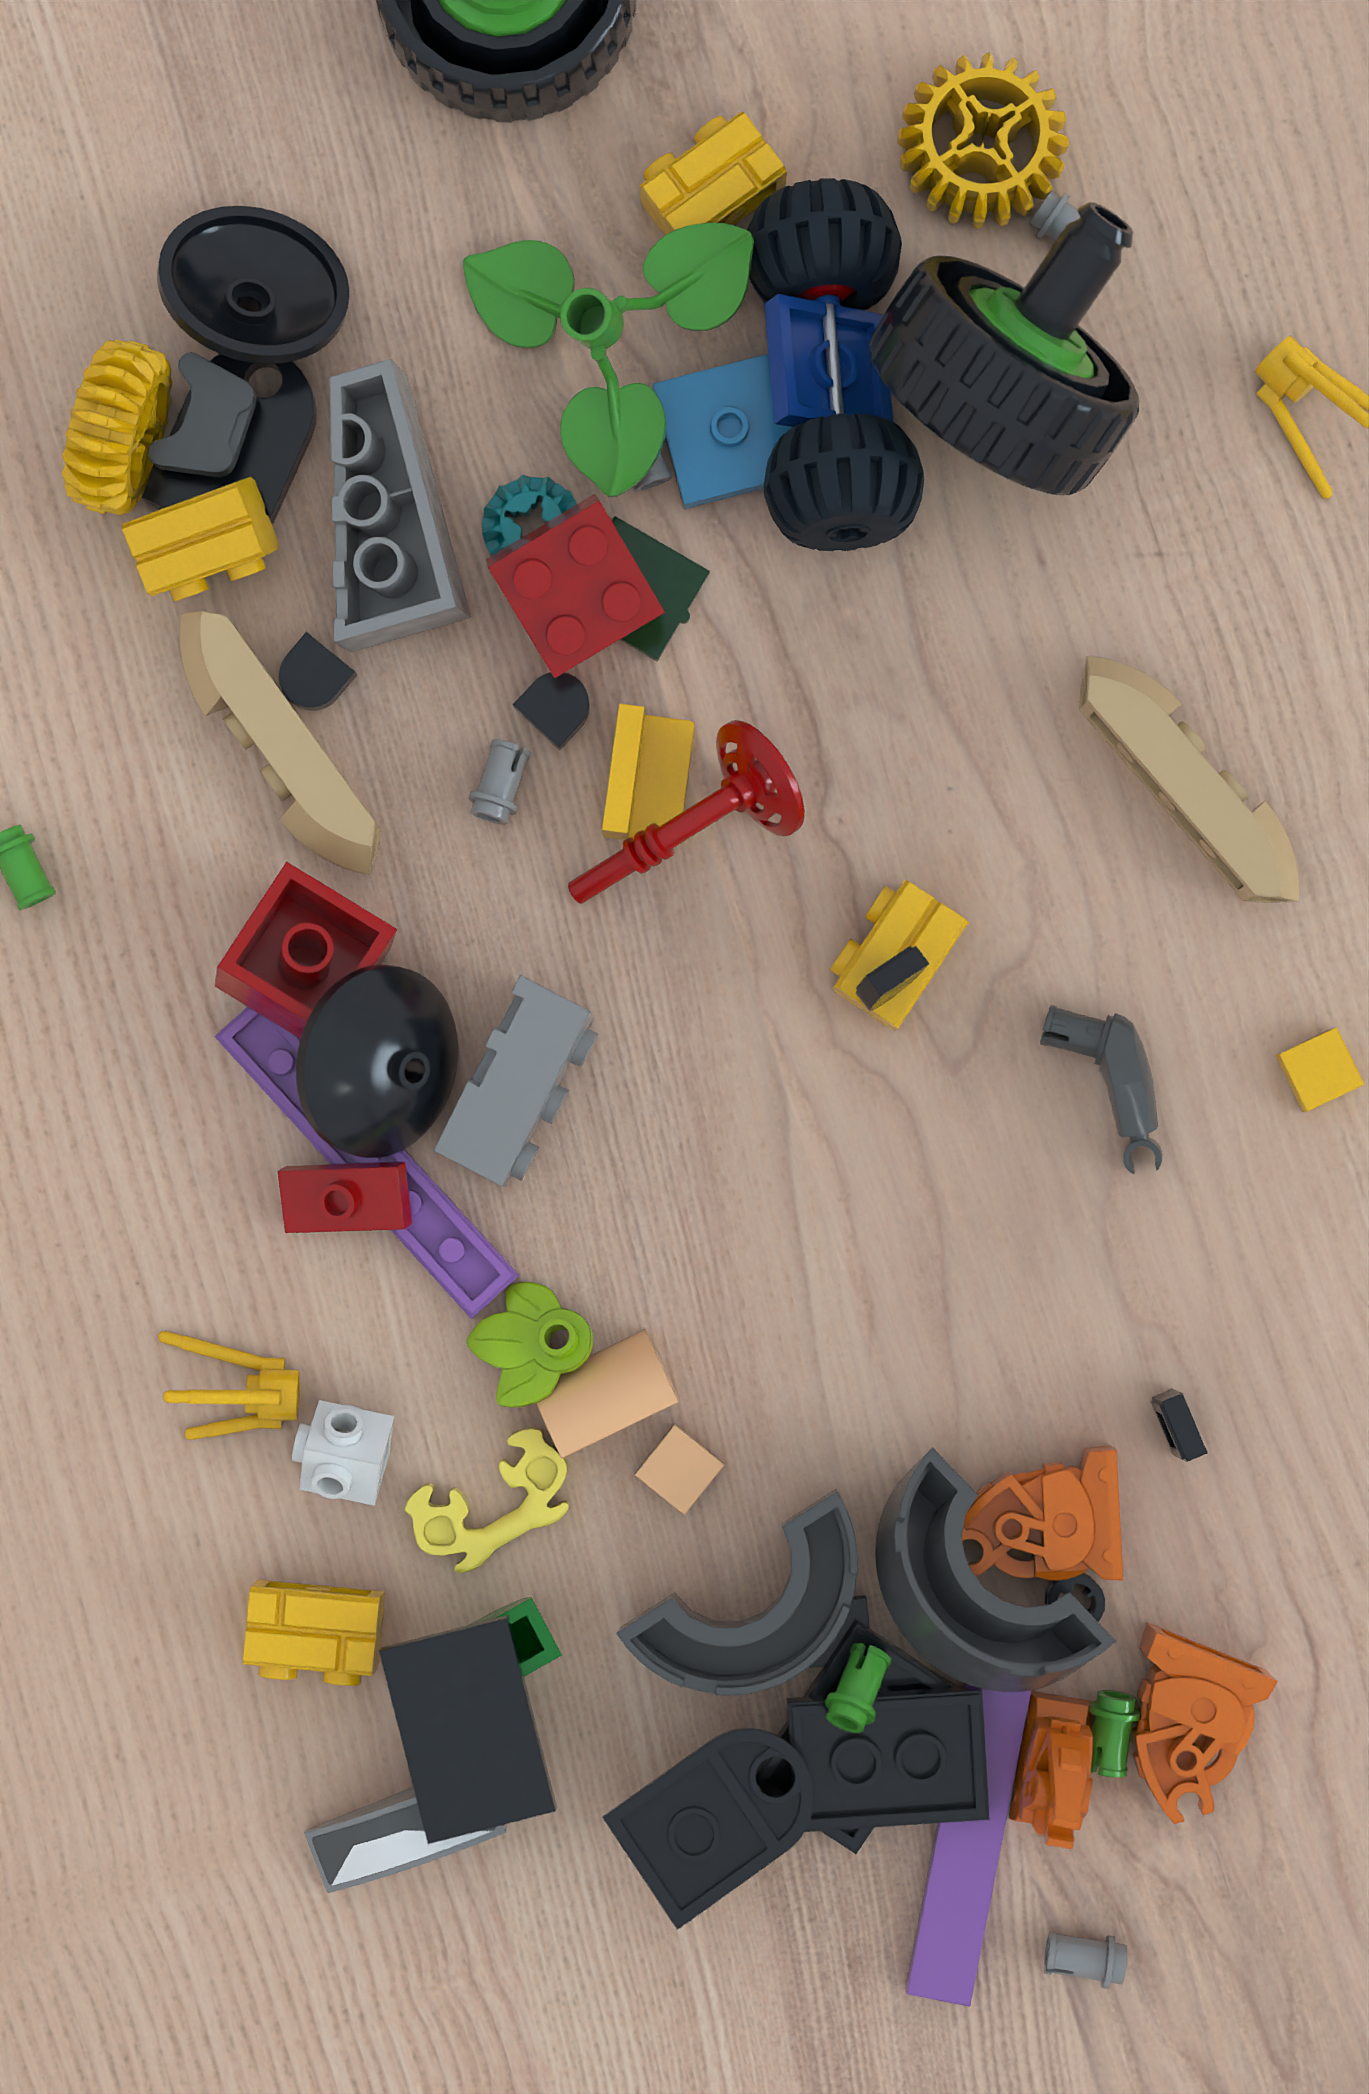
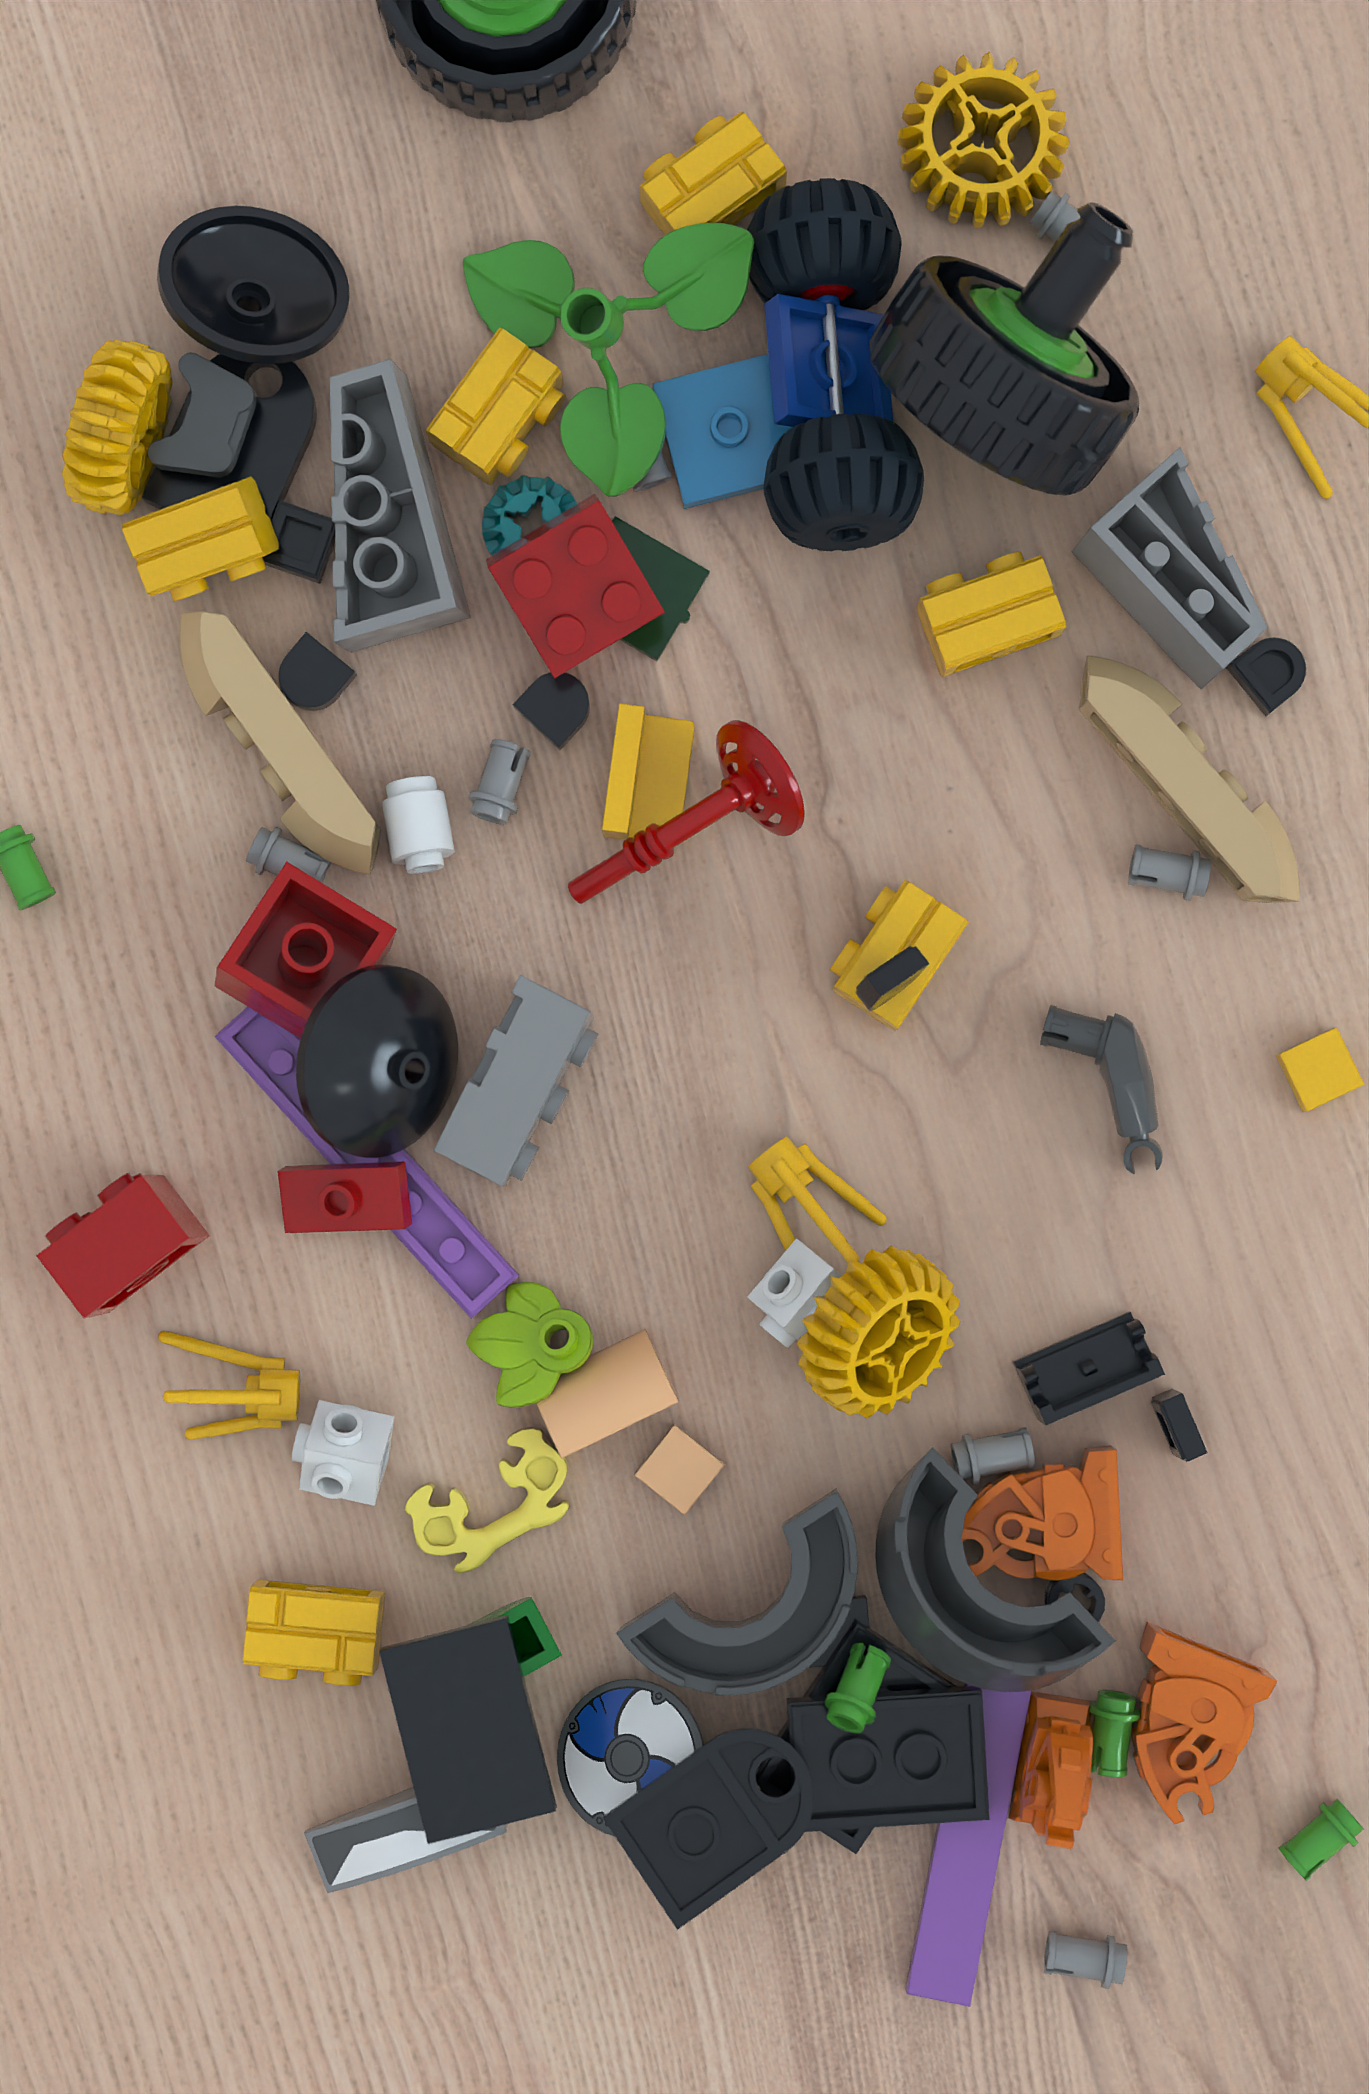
(121, 1244): none -> red brick
(272, 851): none -> light grey pin
(303, 542): none -> black tile
(417, 824): none -> white brick
(497, 408): none -> yellow brick
(620, 1743): none -> shield
(785, 1173): none -> yellow plant
(790, 1290): none -> white brick
(878, 1332): none -> yellow gear
(990, 613): none -> yellow brick
(992, 1454): none -> light grey pin
(1087, 1368): none -> black hinge
(1170, 871): none -> light grey pin
(1173, 573): none -> light grey wedge
(1270, 672): none -> black tile
(1321, 1839): none -> bright green pin

